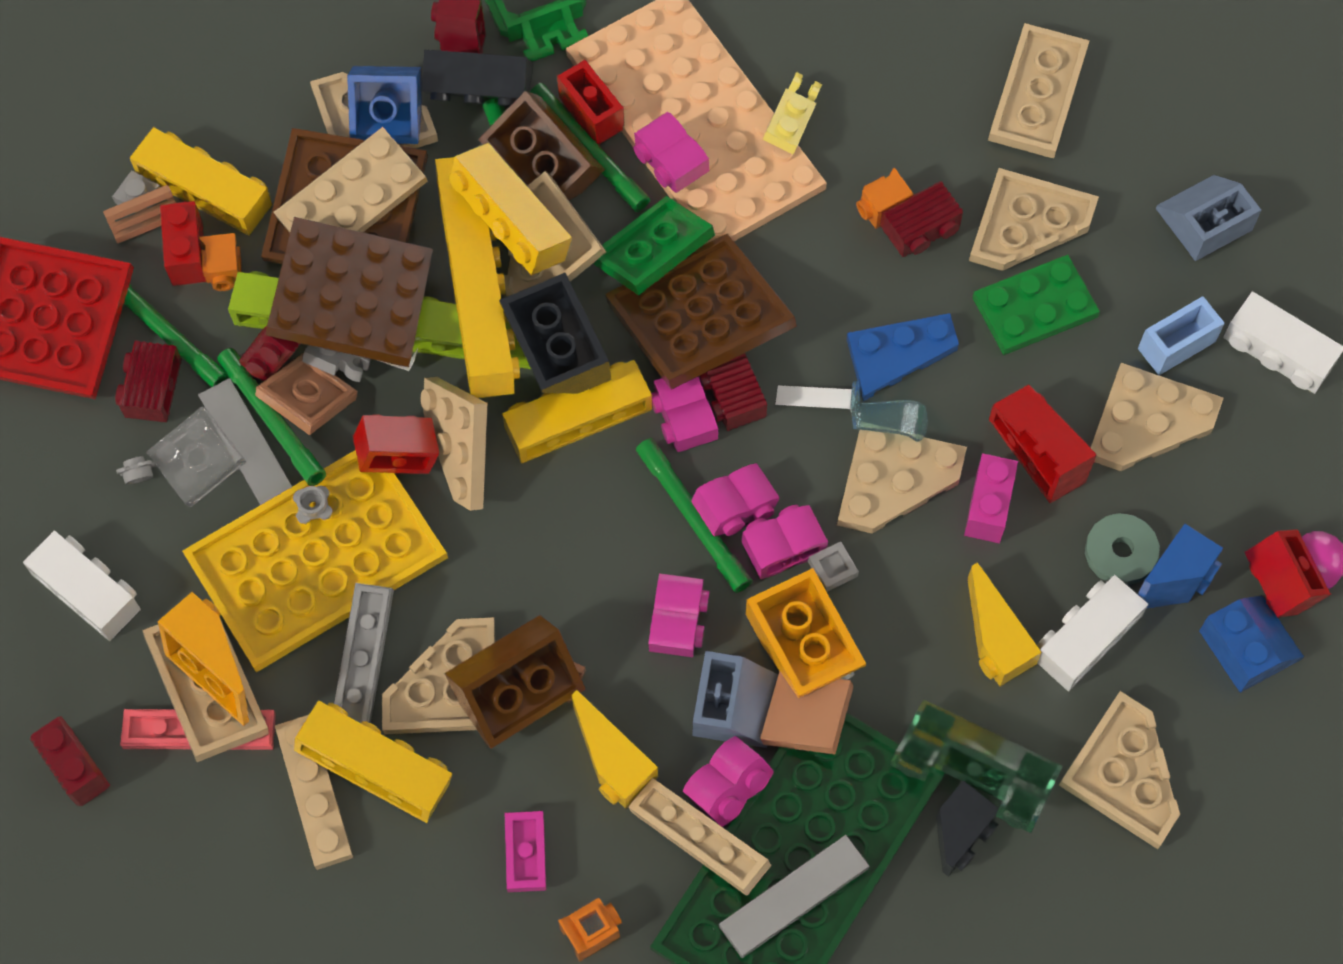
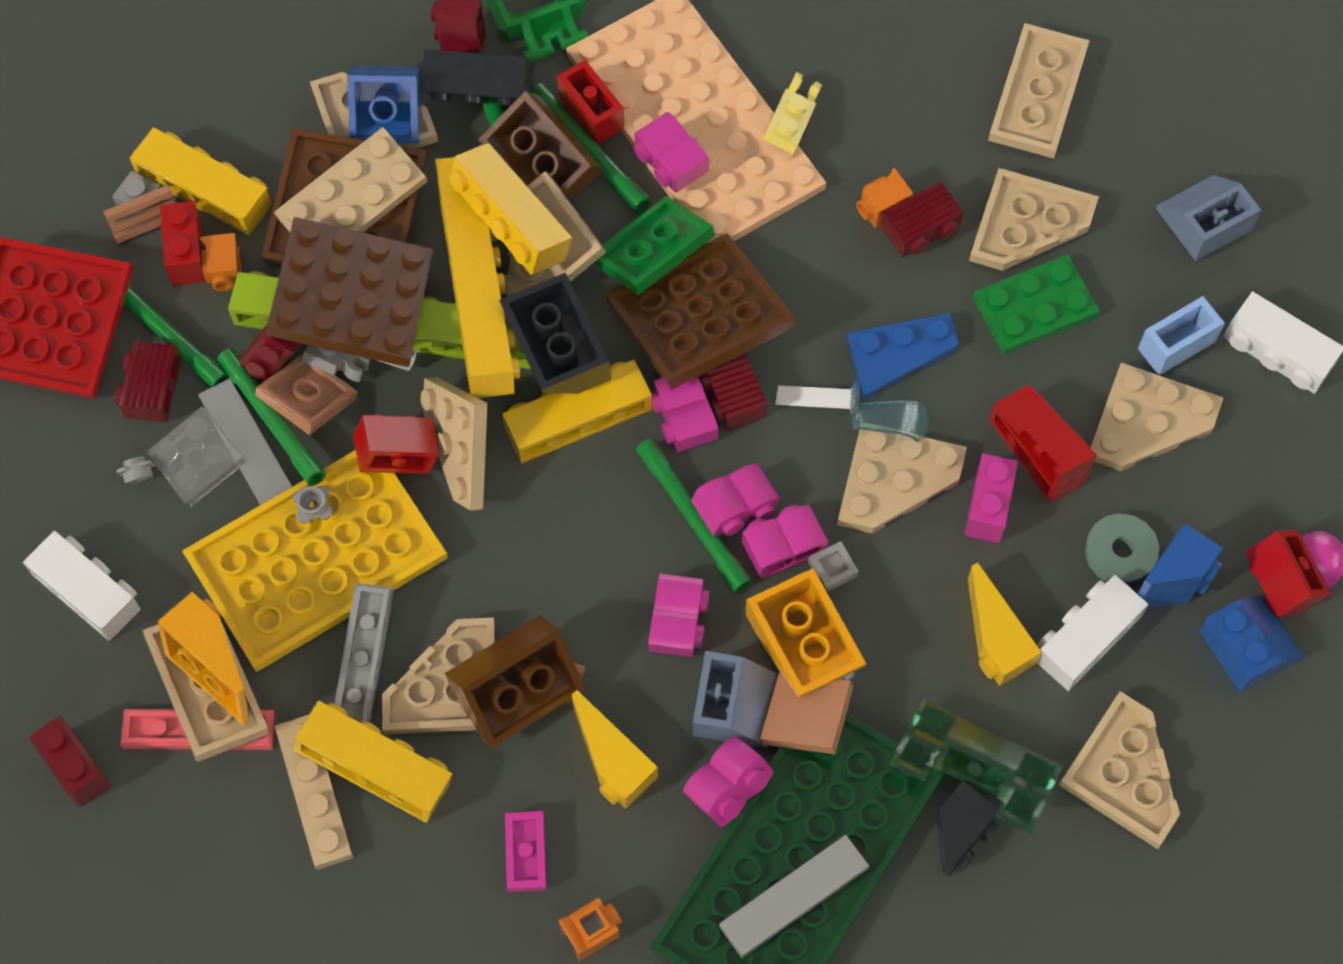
(700, 836): tan plate -> none

